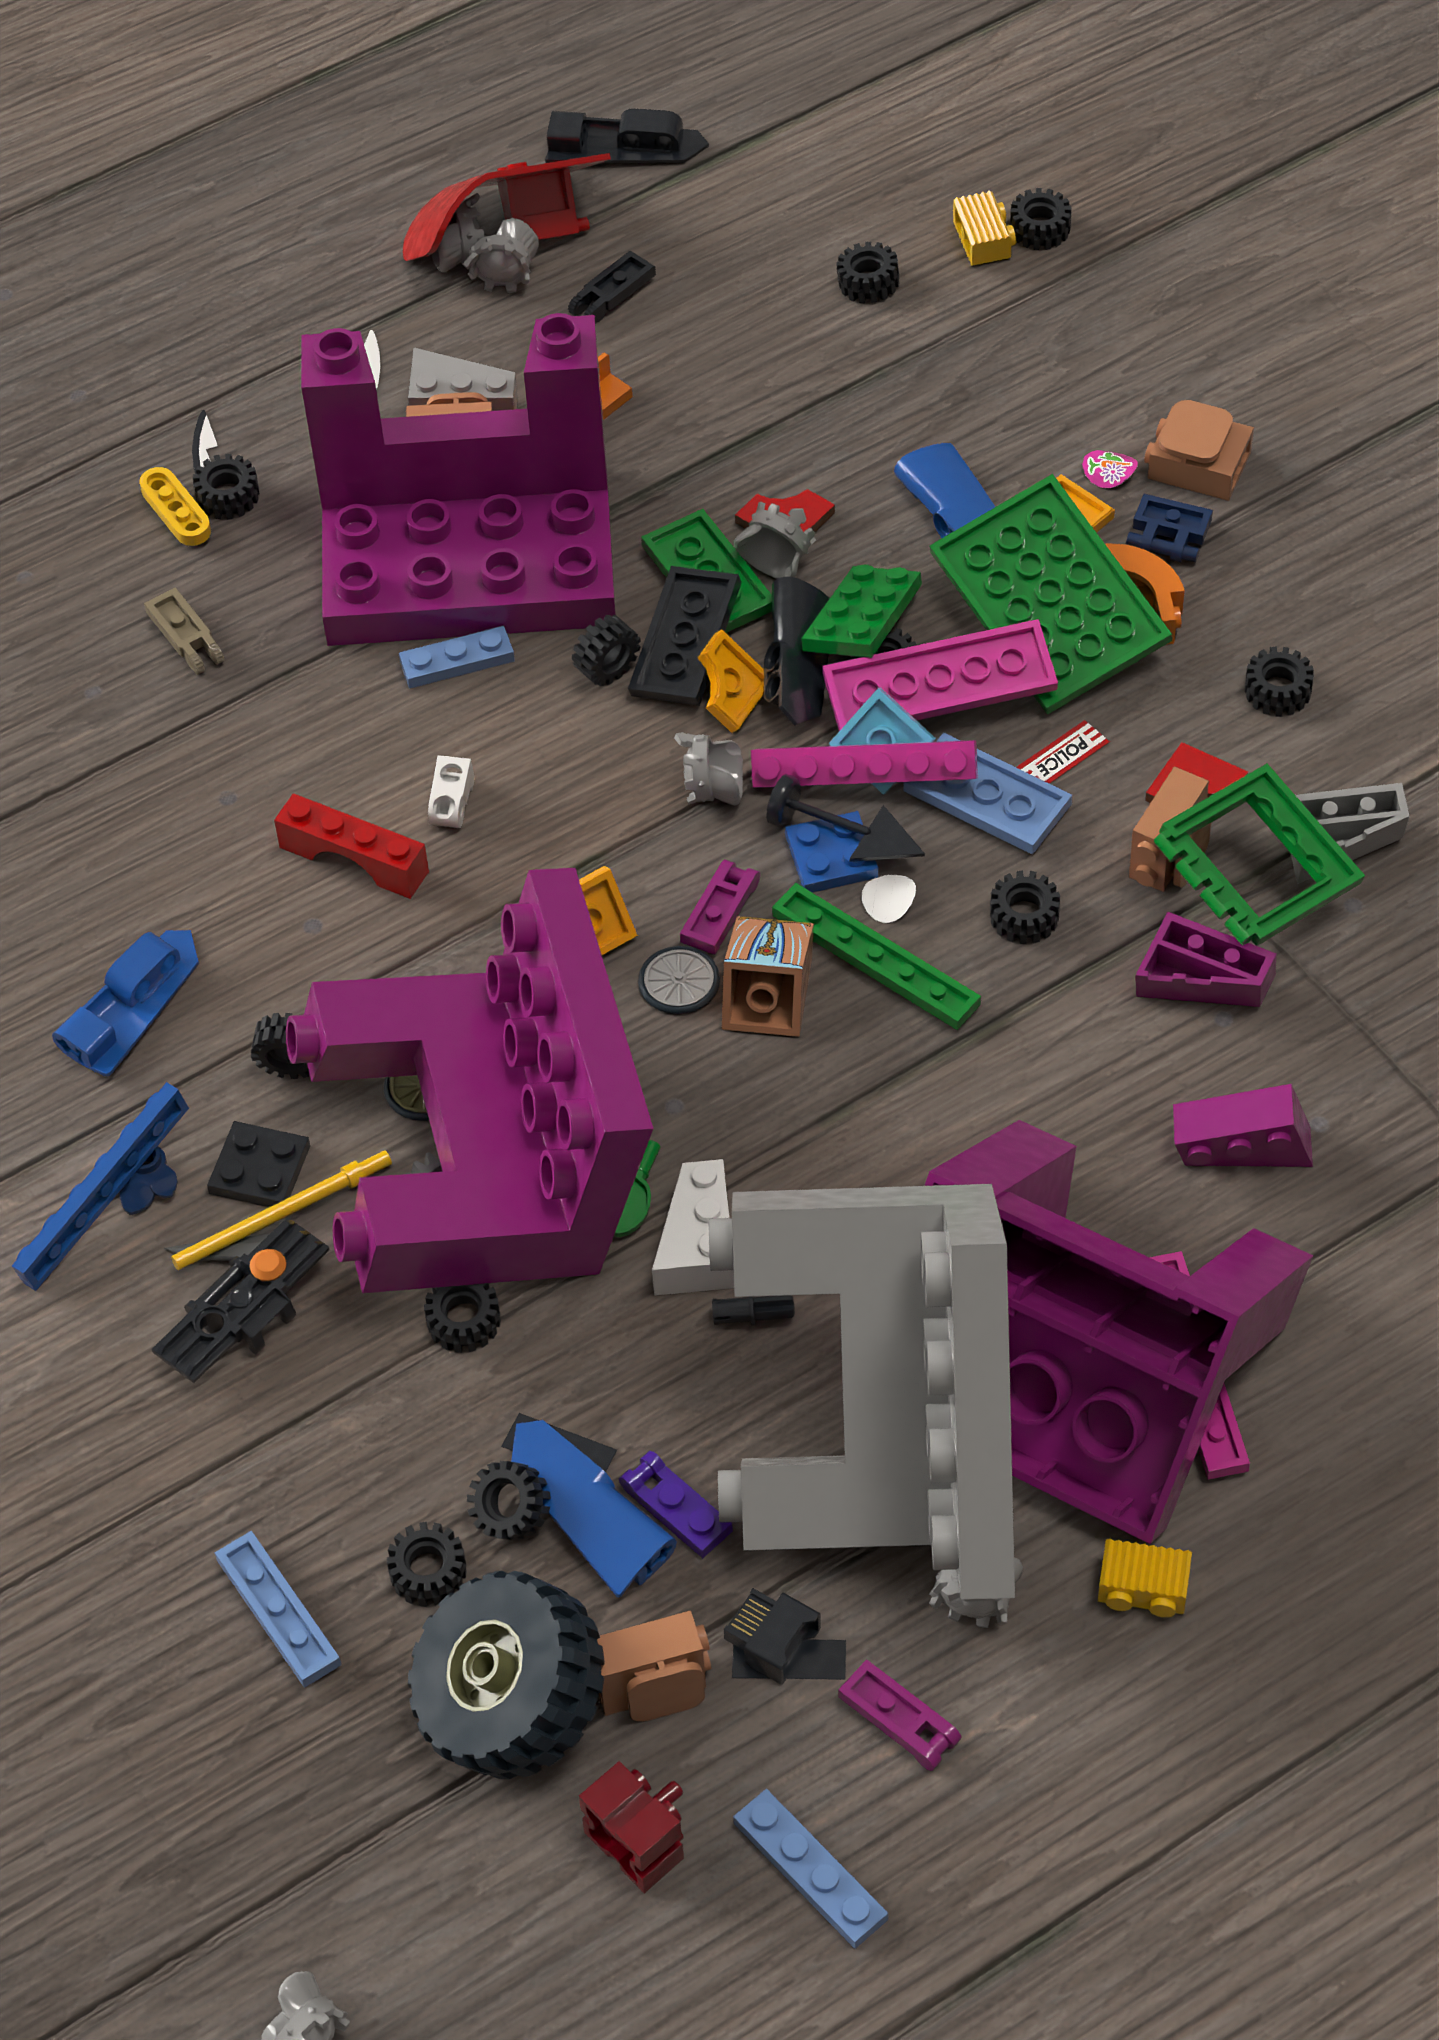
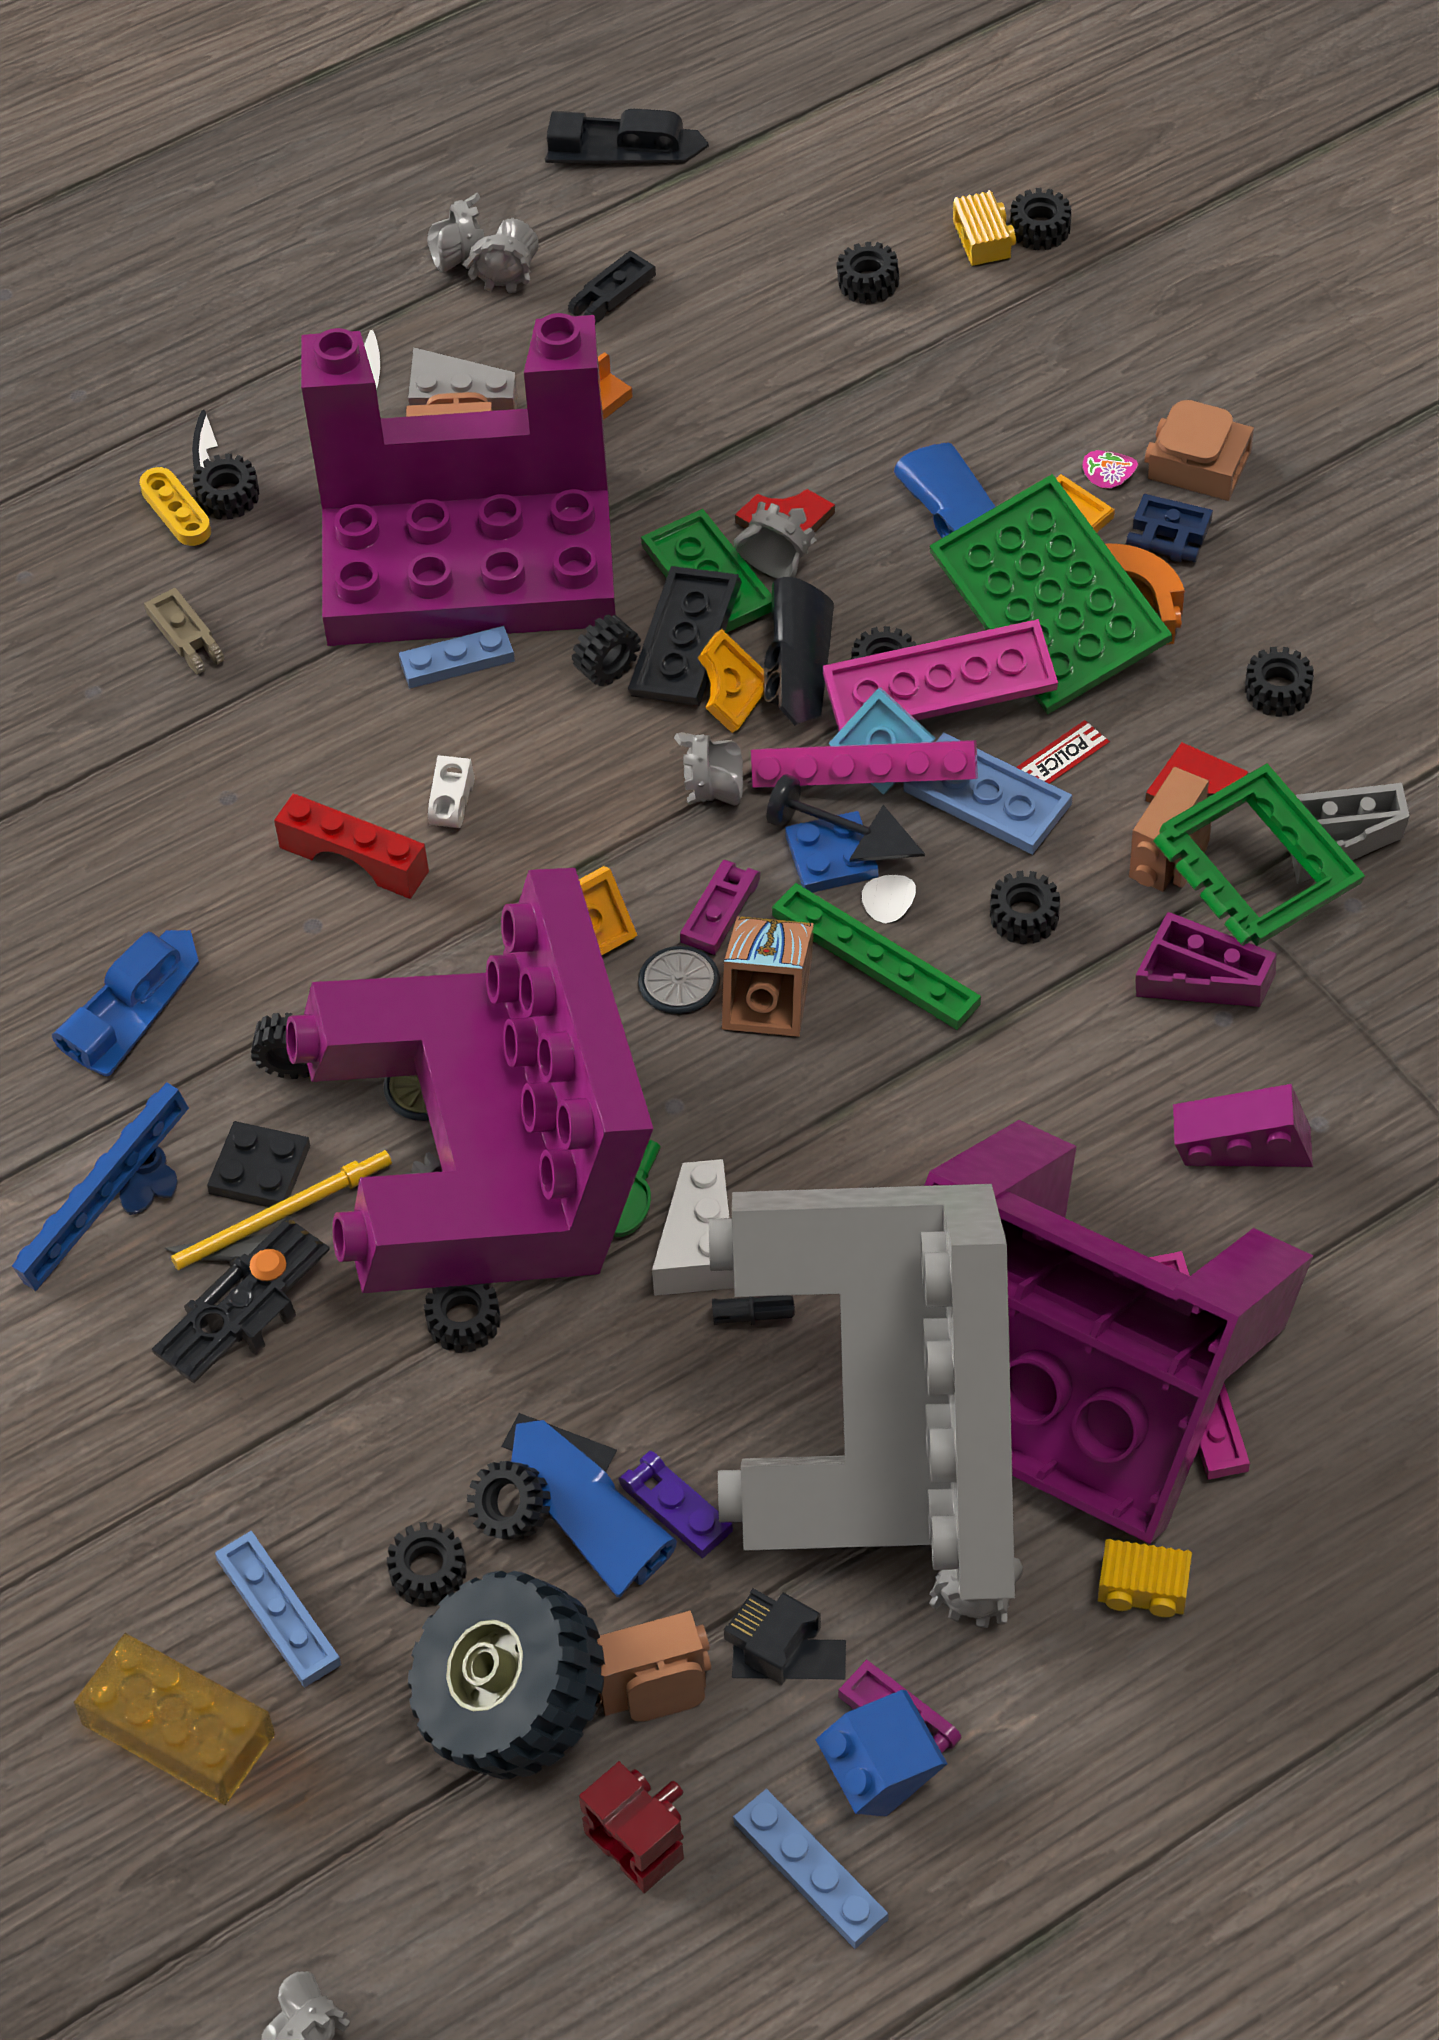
(175, 1718): none -> clear yellow brick
(532, 194): red door -> none
(862, 611): green plate -> none
(881, 1753): none -> blue slope

